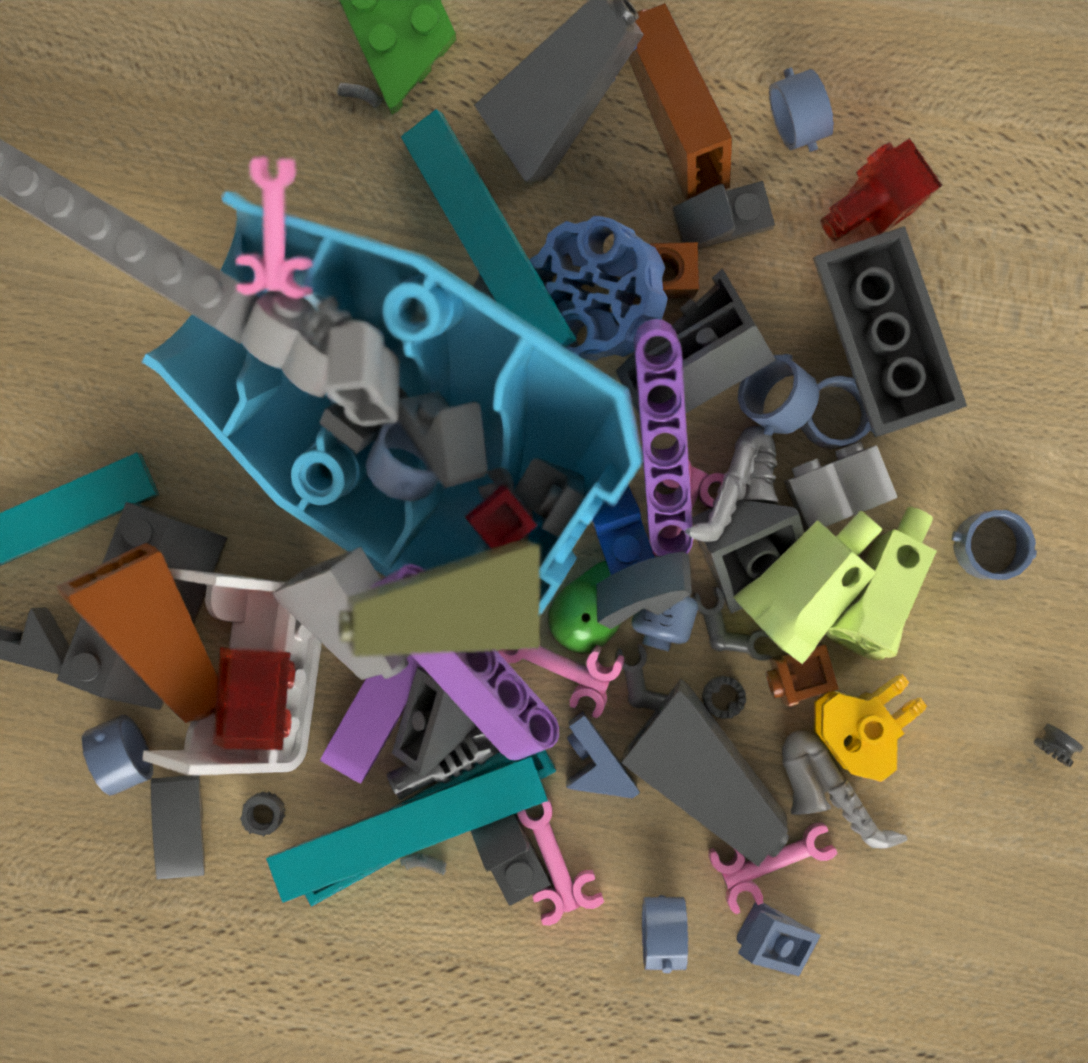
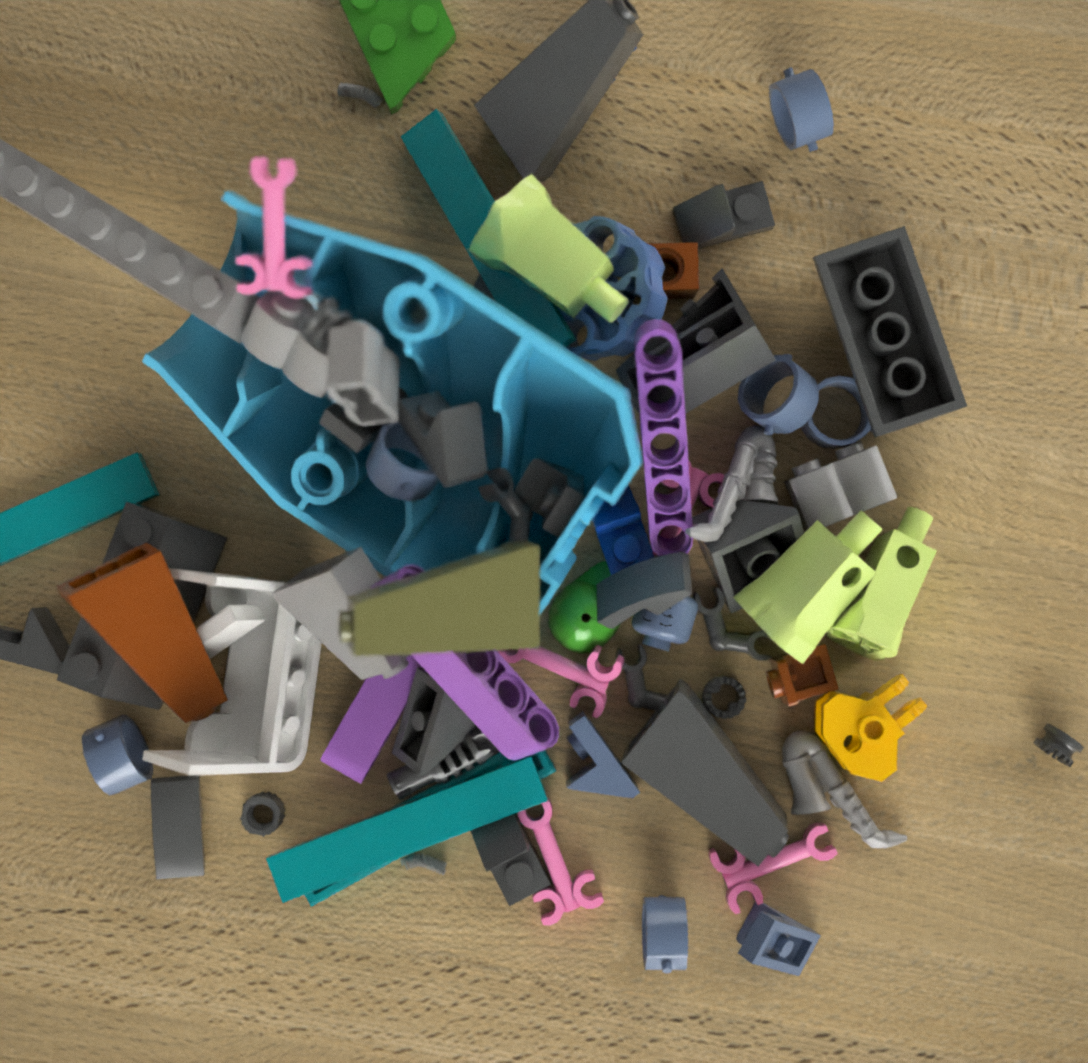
(228, 626): none -> white tile
(253, 699): clear red brick -> none
(500, 519): dark red plate -> none
(547, 252): none -> yellowish green piece
(681, 105): dark orange slope -> none
(886, 193): clear red brick -> none
(1024, 545): sand blue piece -> none

